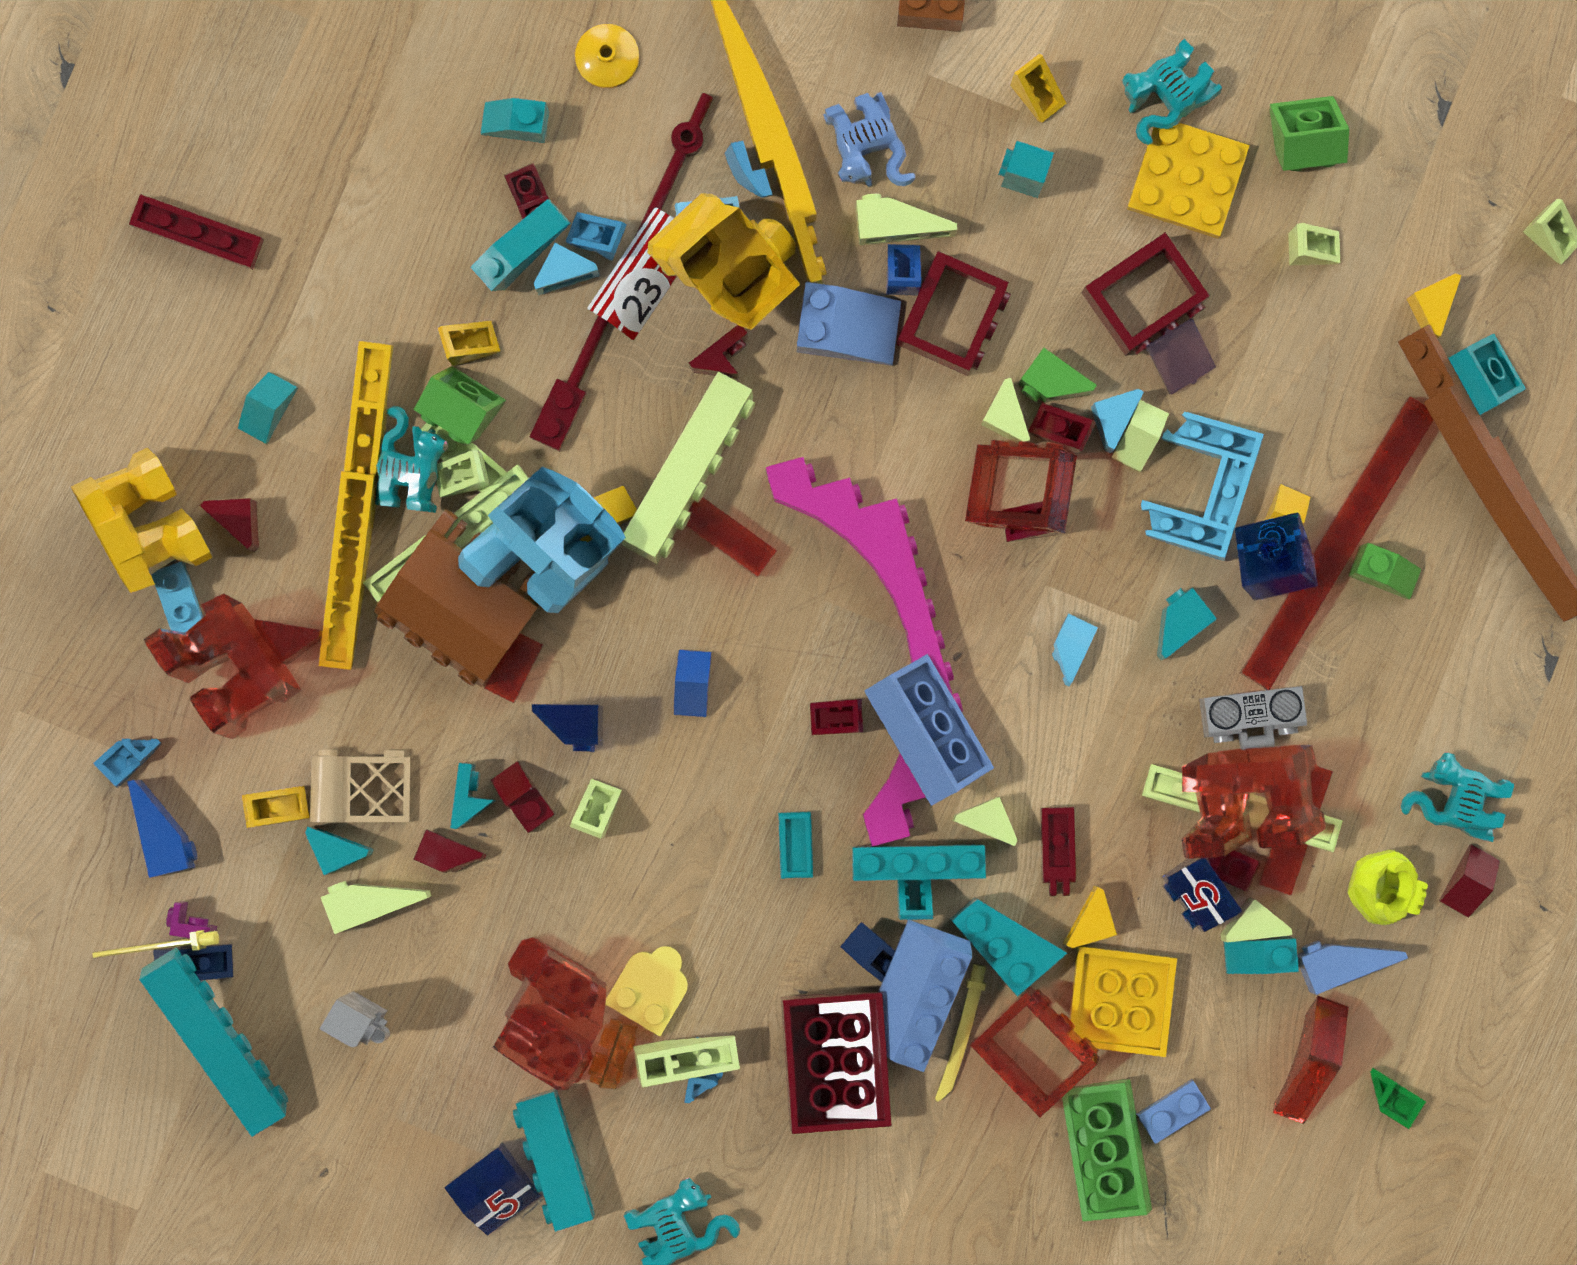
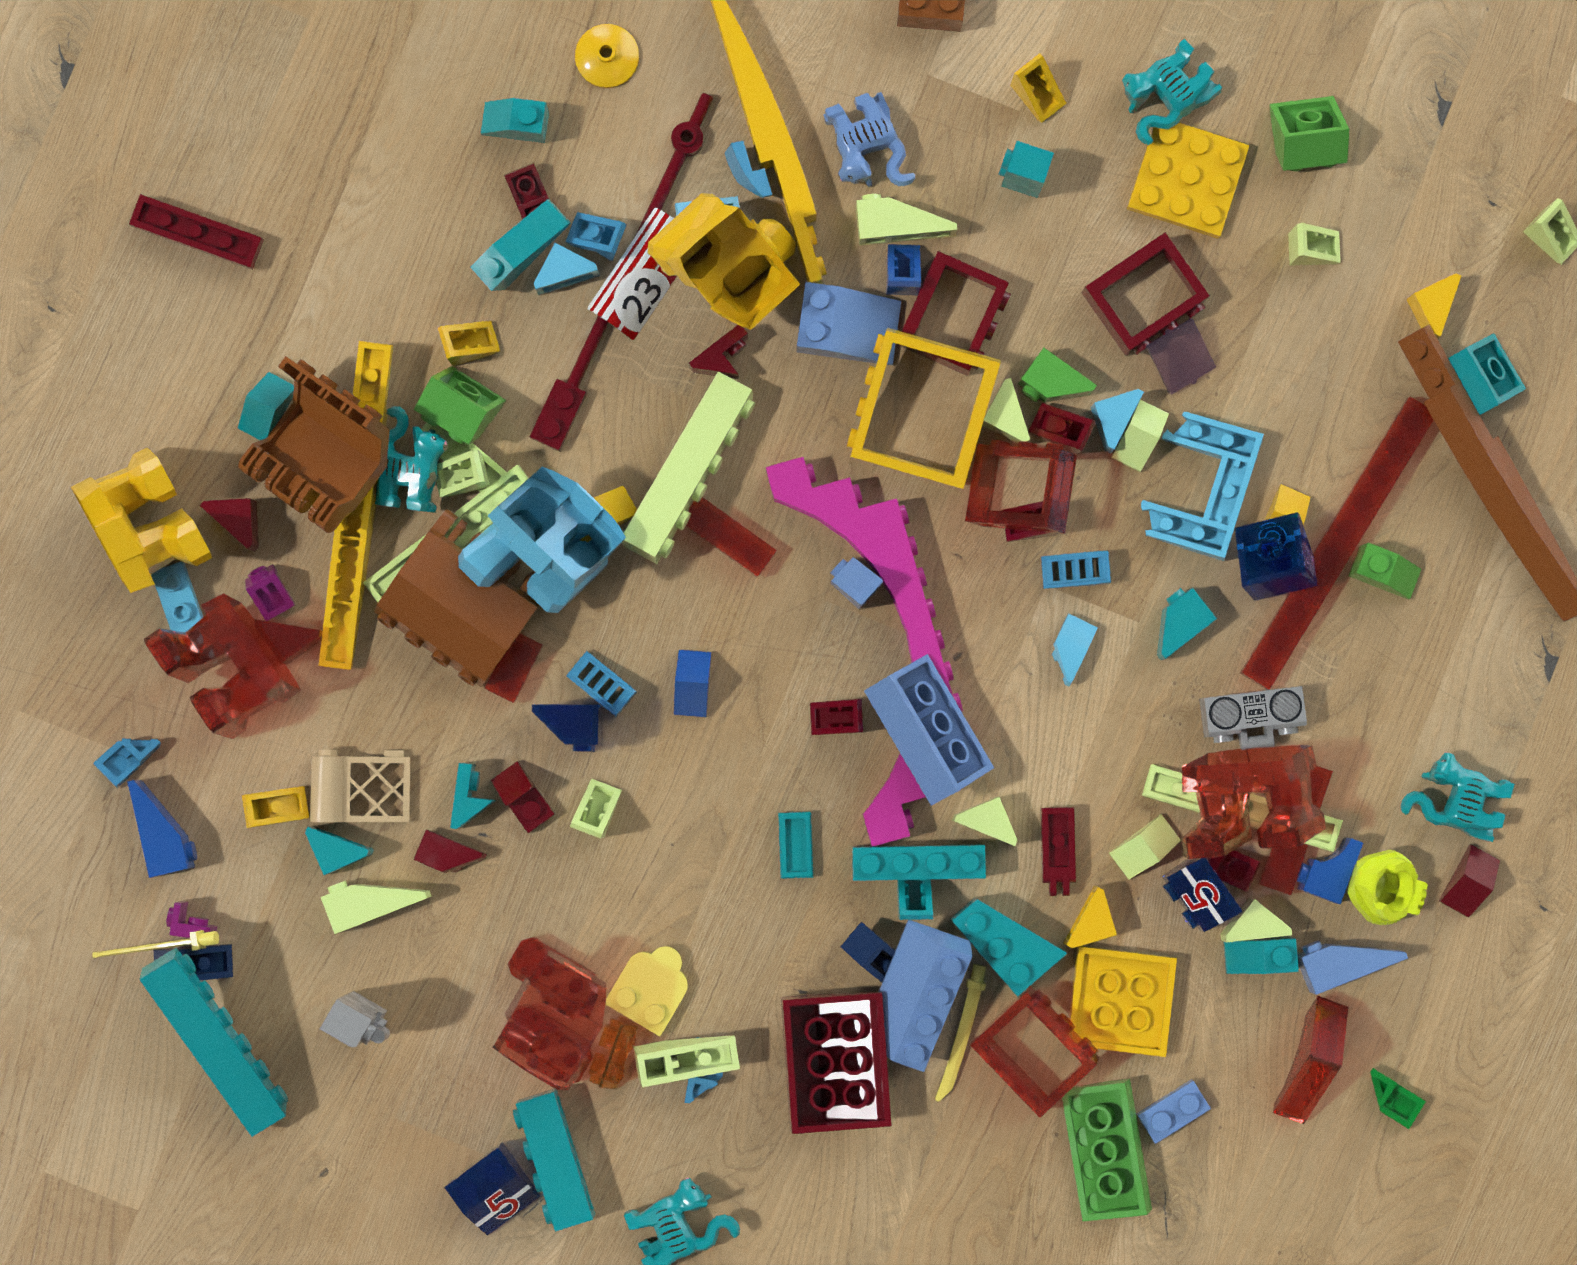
(268, 592): none -> magenta bracket
(320, 450): none -> dark orange hinge
(621, 701): none -> dark azure slope
(855, 581): none -> medium blue slope
(874, 380): none -> yellow window
(1103, 564): none -> dark azure slope
(1145, 847): none -> yellowish green slope
(1330, 875): none -> blue arch

